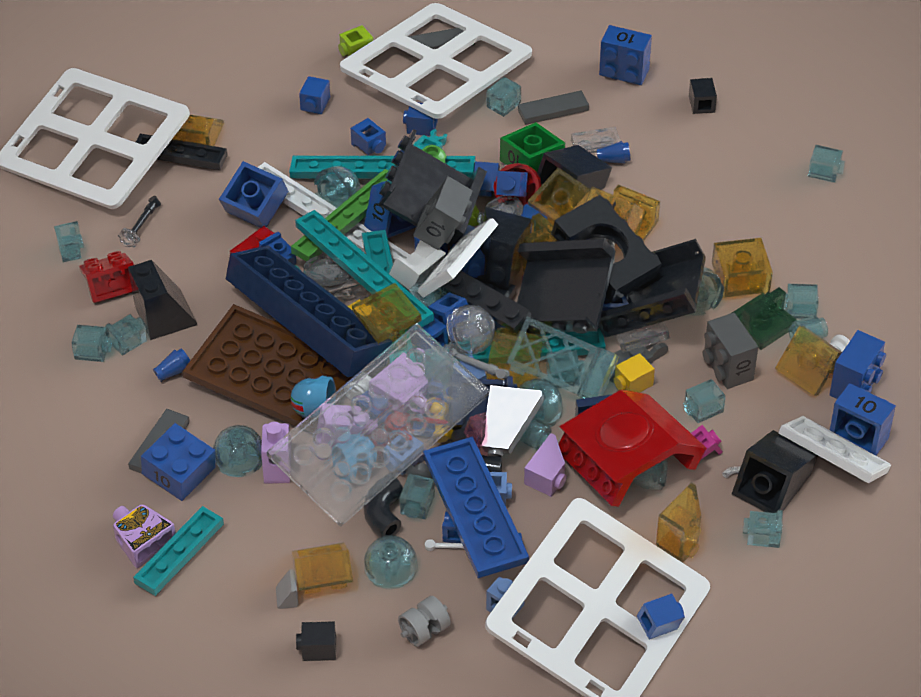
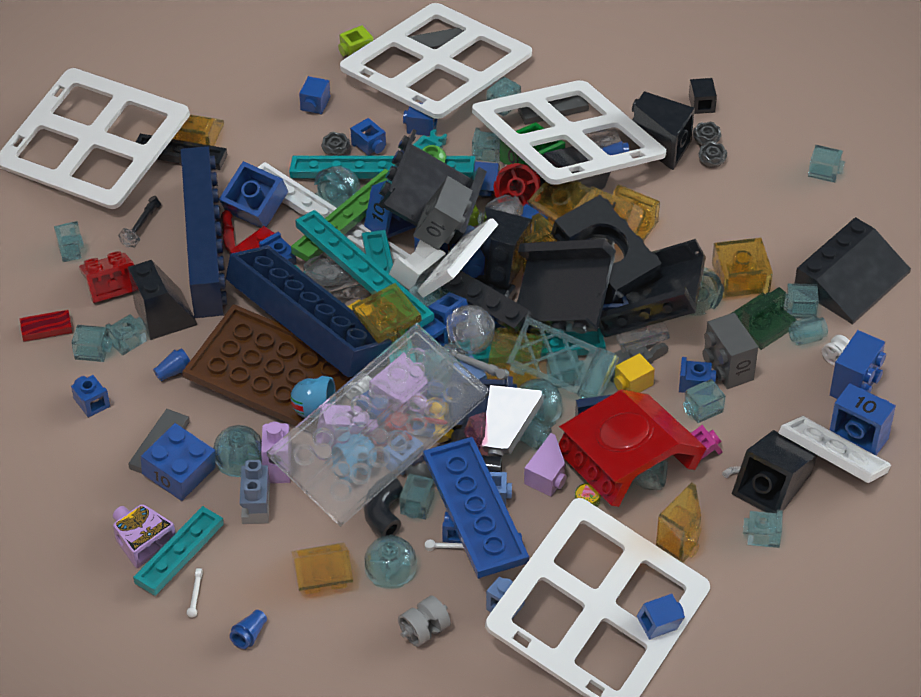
(45, 325): none -> red tile
(87, 390): none -> blue brick
(192, 612): none -> white hinge
(203, 232): none -> dark blue brick
(228, 229): none -> red piece
(247, 630): none -> blue cone
(254, 492): none -> sand blue hips
(287, 591): light grey slope -> none
(317, 641): black brick -> none
(335, 144): none -> dark grey plate
(486, 146): none -> clear light blue brick
(512, 183): blue brick -> none
(573, 132): none -> white window
(588, 493): none -> tile
(625, 55): blue brick -> none
(667, 123): none -> black slope
(694, 373): none -> blue brick
(706, 132): none -> dark grey plate
(712, 154): none -> dark grey plate
(808, 360): clear yellow bracket -> none
(853, 270): none -> black slope

